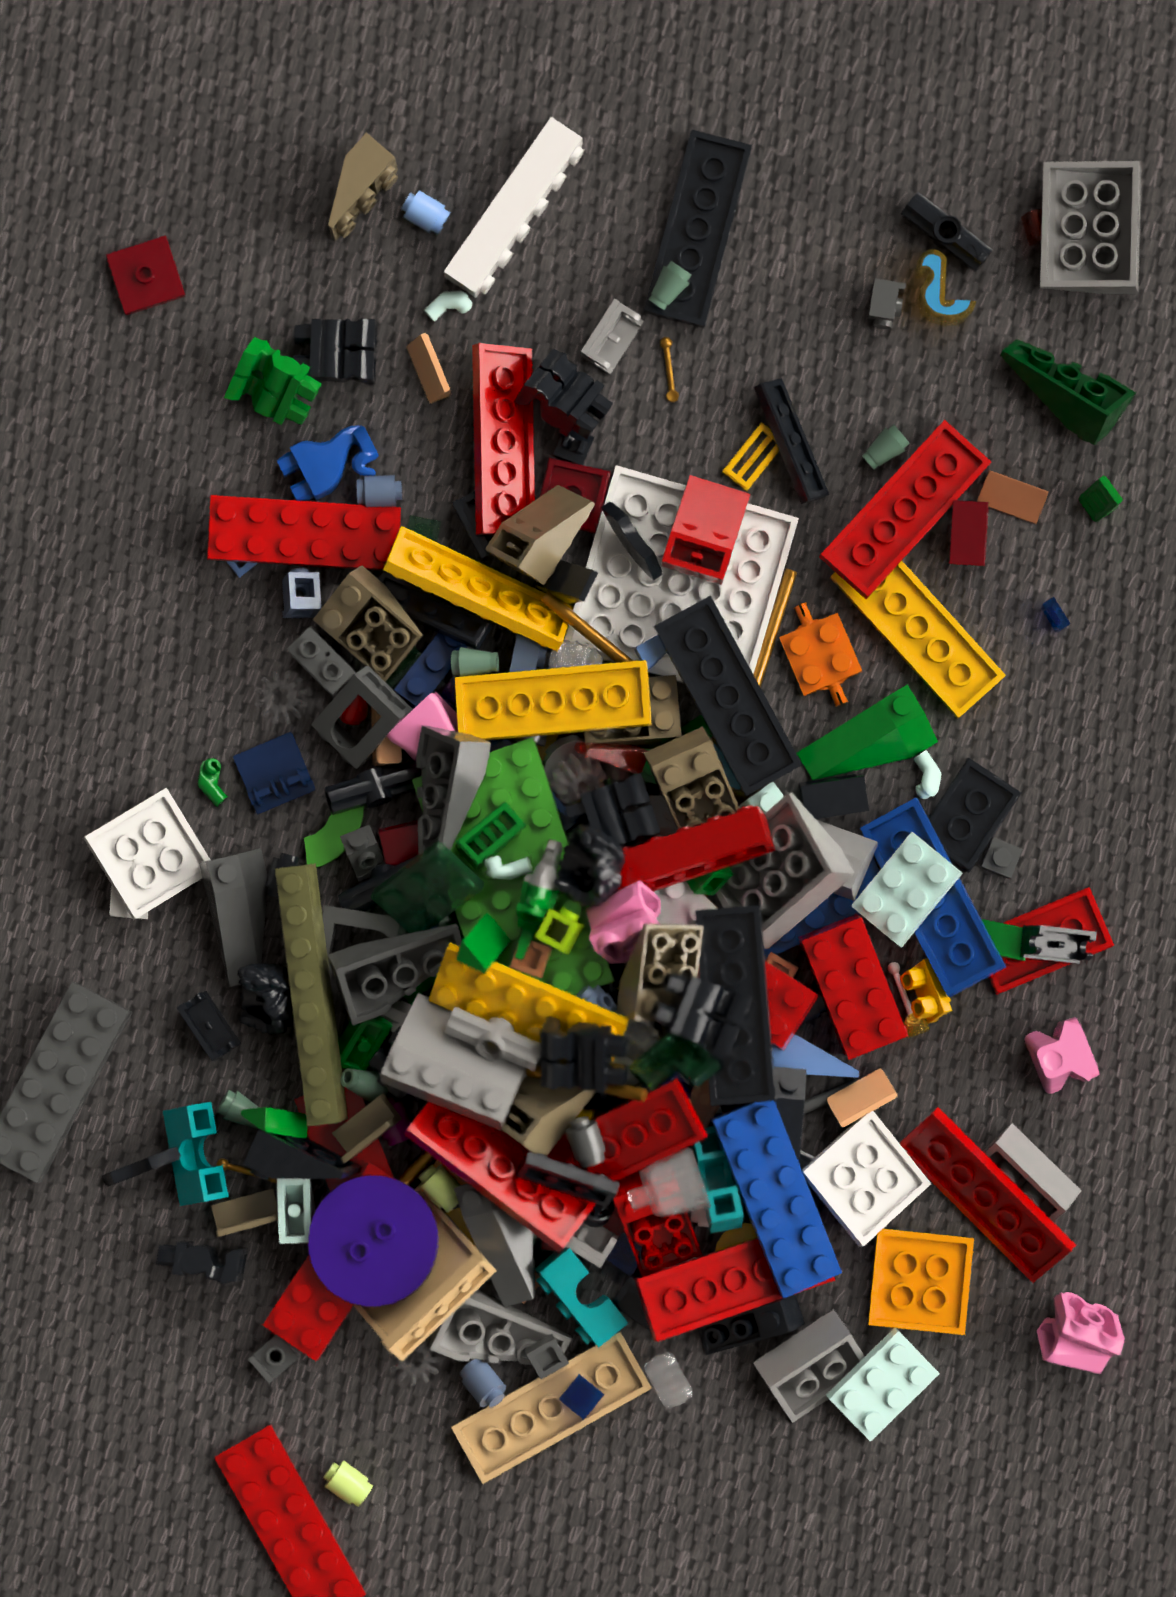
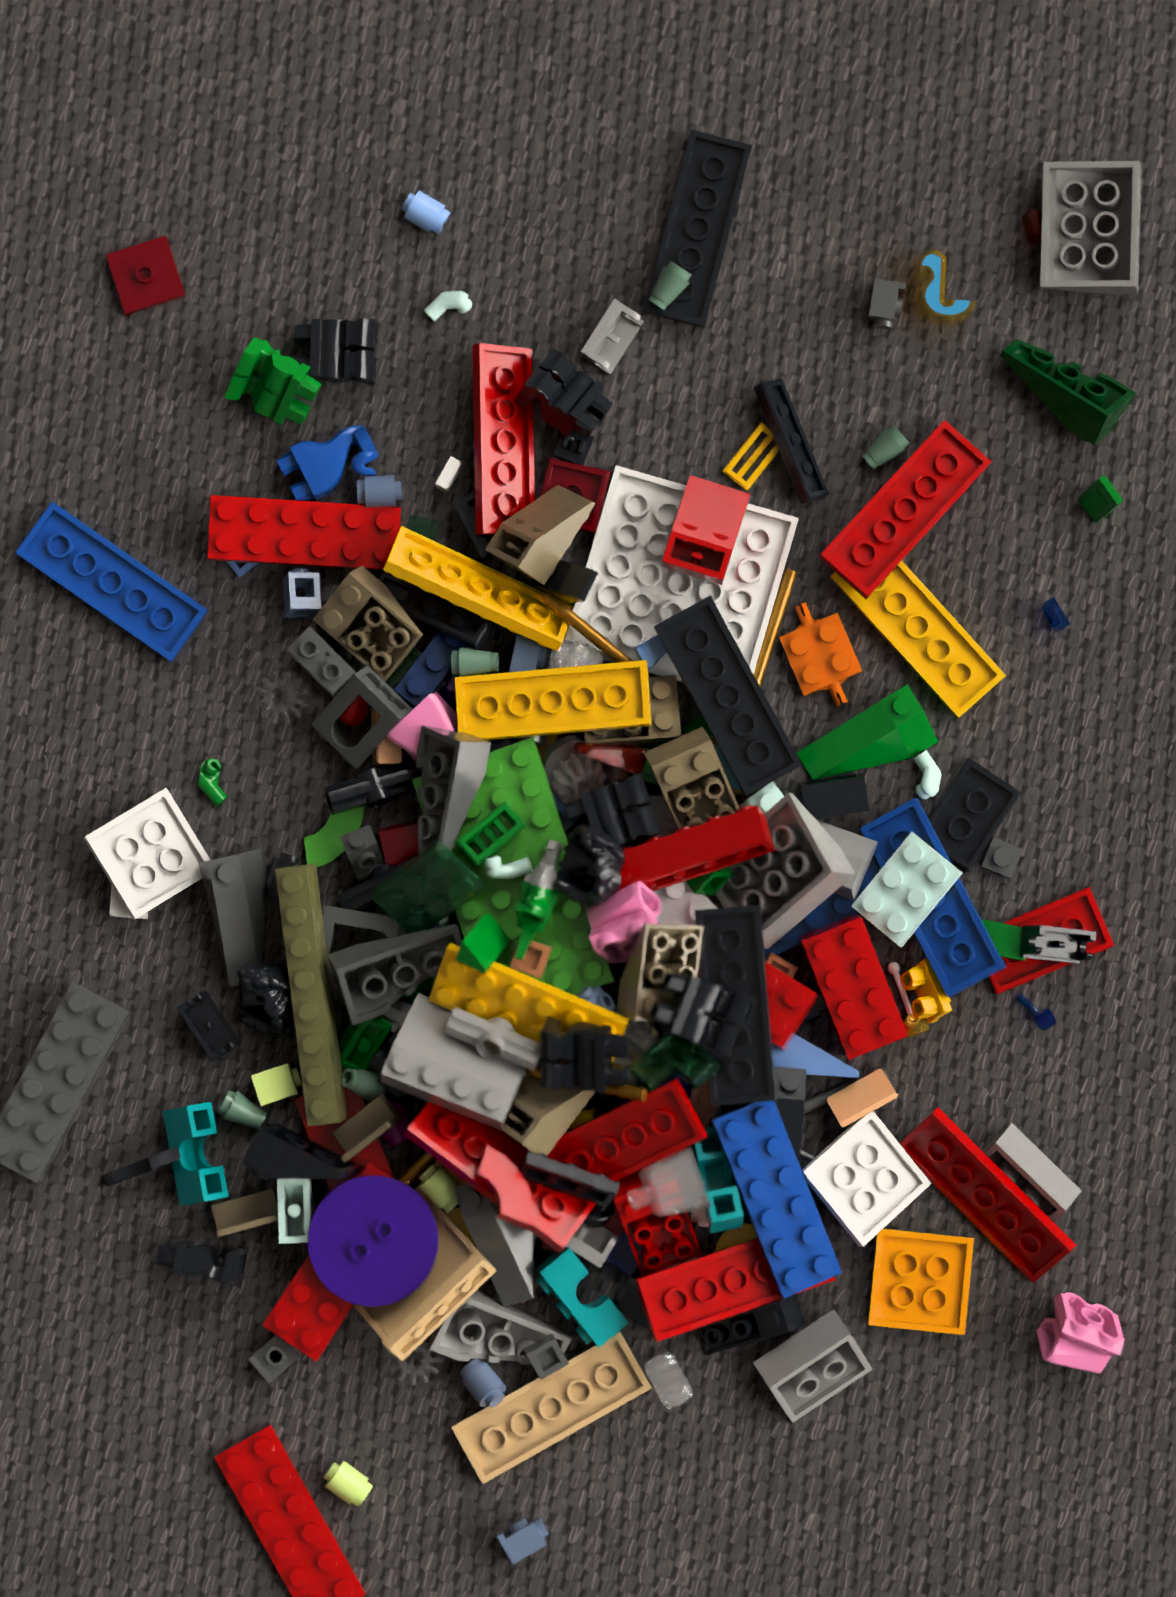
(111, 582): none -> blue plate
(226, 1165): pearl gold hinge -> none
(274, 773): dark blue hinge -> none
(276, 1084): none -> yellowish green brick
(278, 1121): green slope -> none
(363, 175): dark tan slope -> none
(428, 368): light nougat slope -> none
(448, 474): none -> white tile
(508, 1187): none -> tile
(514, 207): white brick -> none
(523, 1539): none -> sand blue brick
(560, 929): lime brick -> none
(581, 1396): clear blue plate -> none
(585, 1141): dark grey brick -> none
(631, 540): black tile -> none
(672, 395): pearl gold hinge -> none
(882, 1384): light aqua plate -> none
(930, 218): black piece -> none
(969, 533): dark red hinge -> none
(1013, 497): nougat slope -> none
(1043, 1019): none -> clear blue hand
(1062, 1055): bright pink piece -> none

